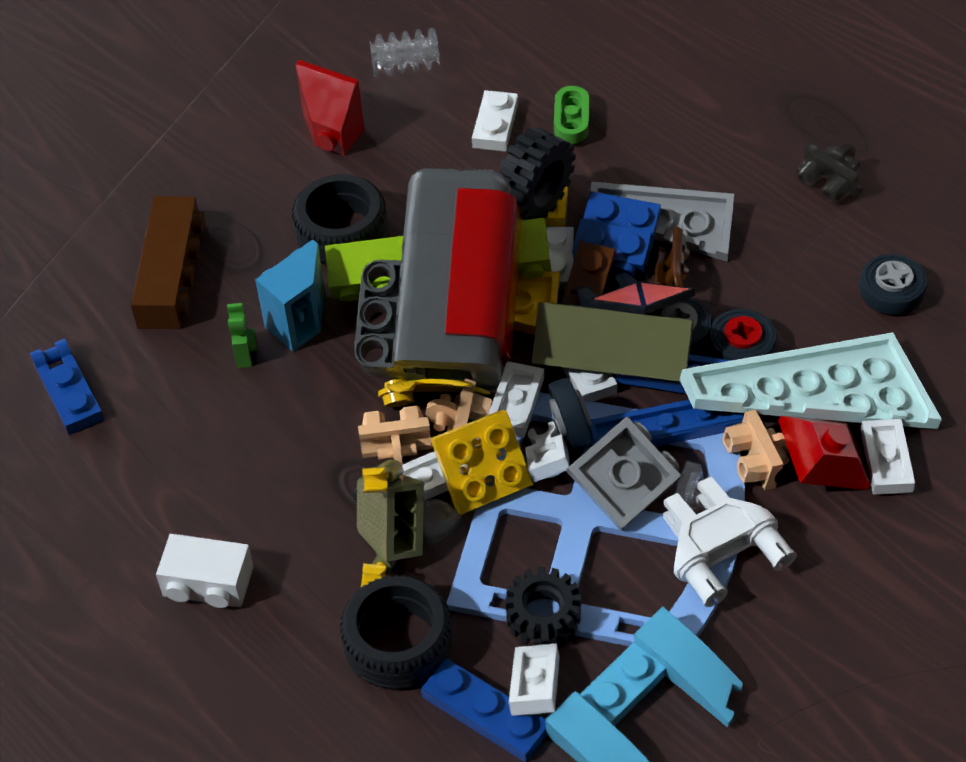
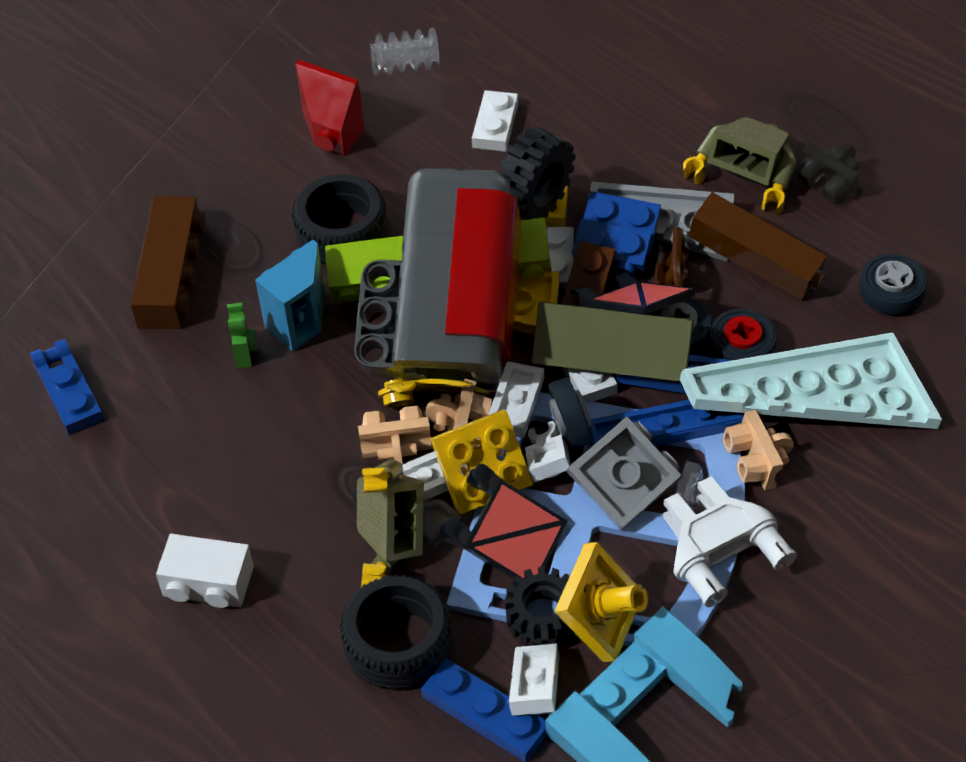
(511, 530): none -> flag
(571, 114): bright green plate -> none
(607, 605): none -> yellow plate
(750, 150): none -> olive torso
(758, 246): none -> reddish brown brick
(824, 453): red slope -> none
(887, 456): white plate -> none

